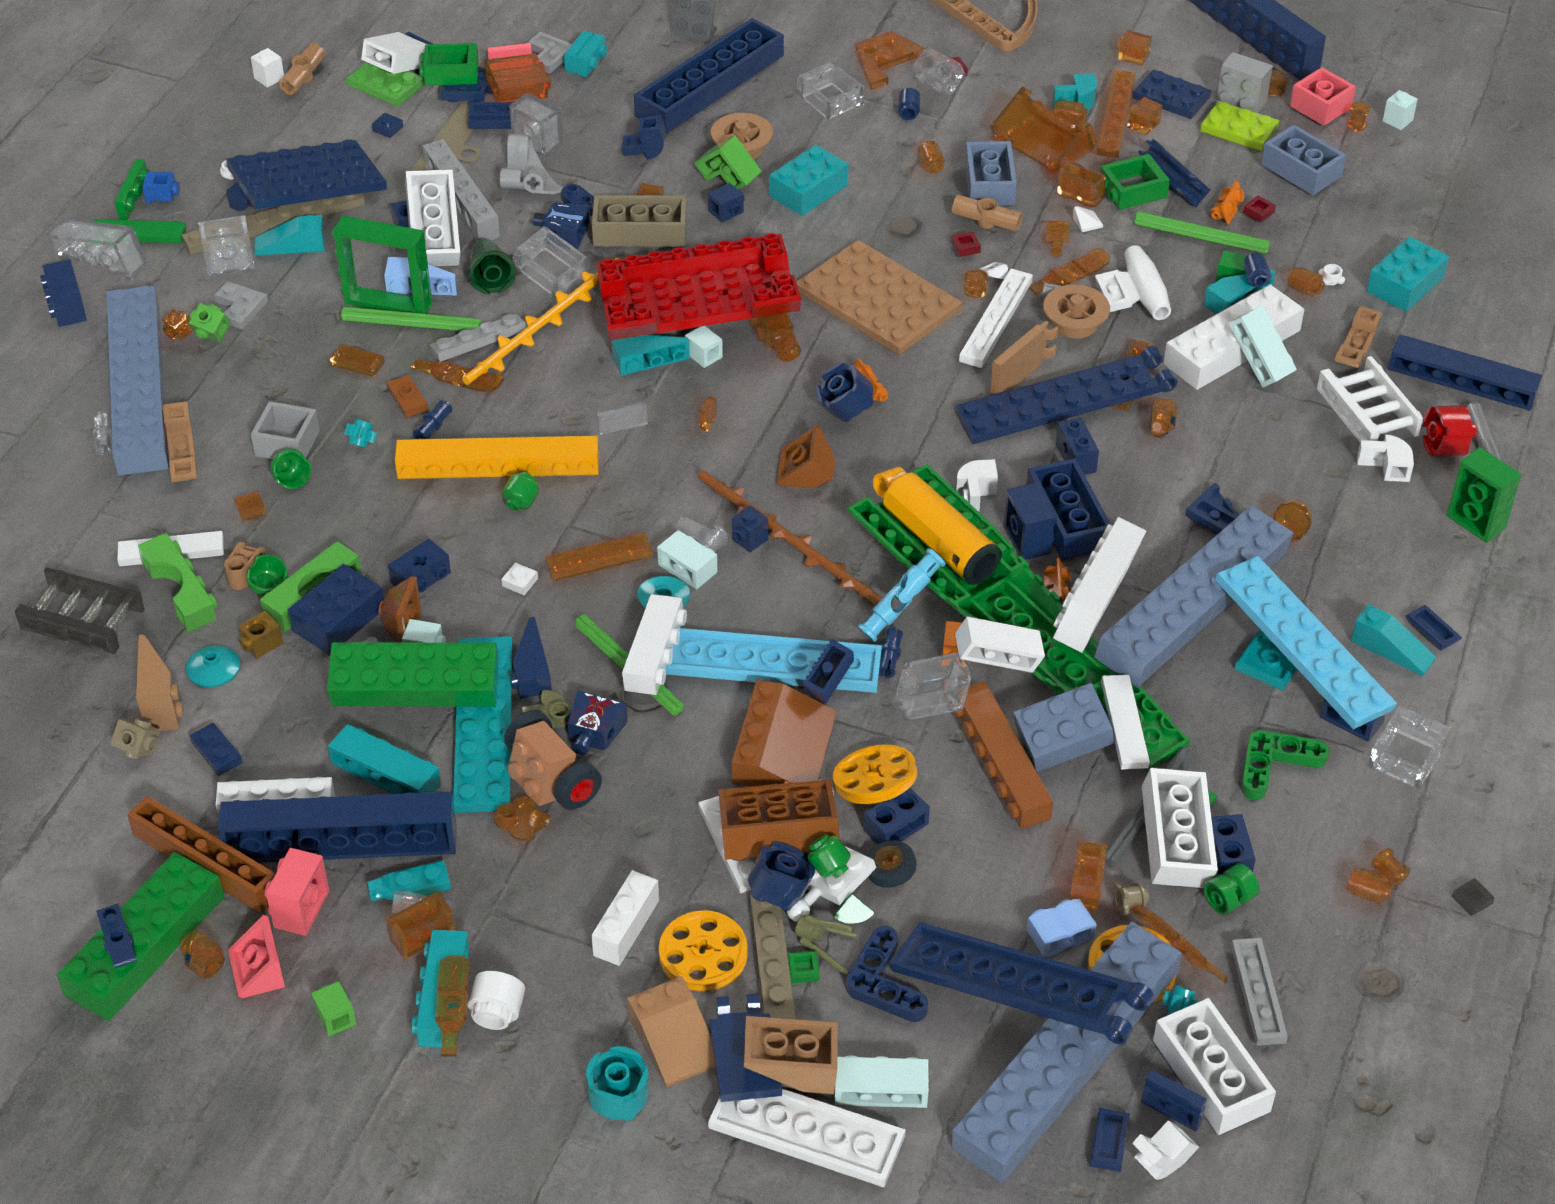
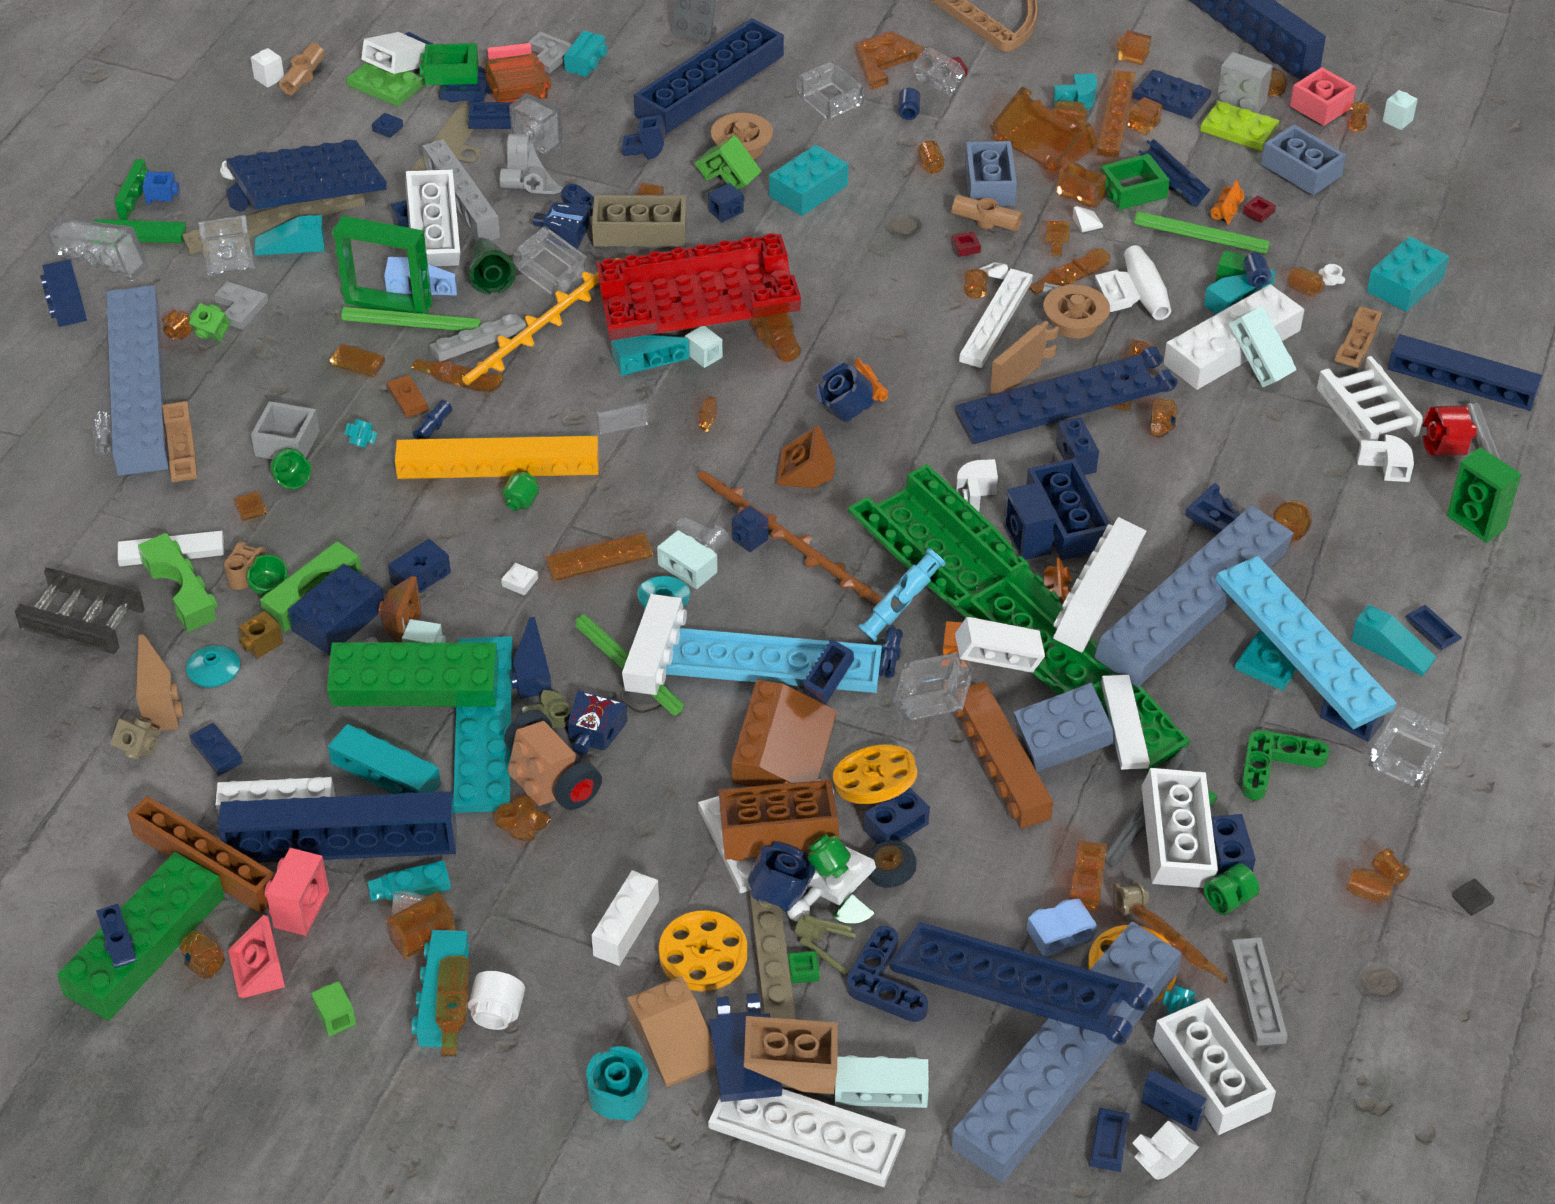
(878, 296): medium nougat plate -> none
(938, 524): light orange piece -> none

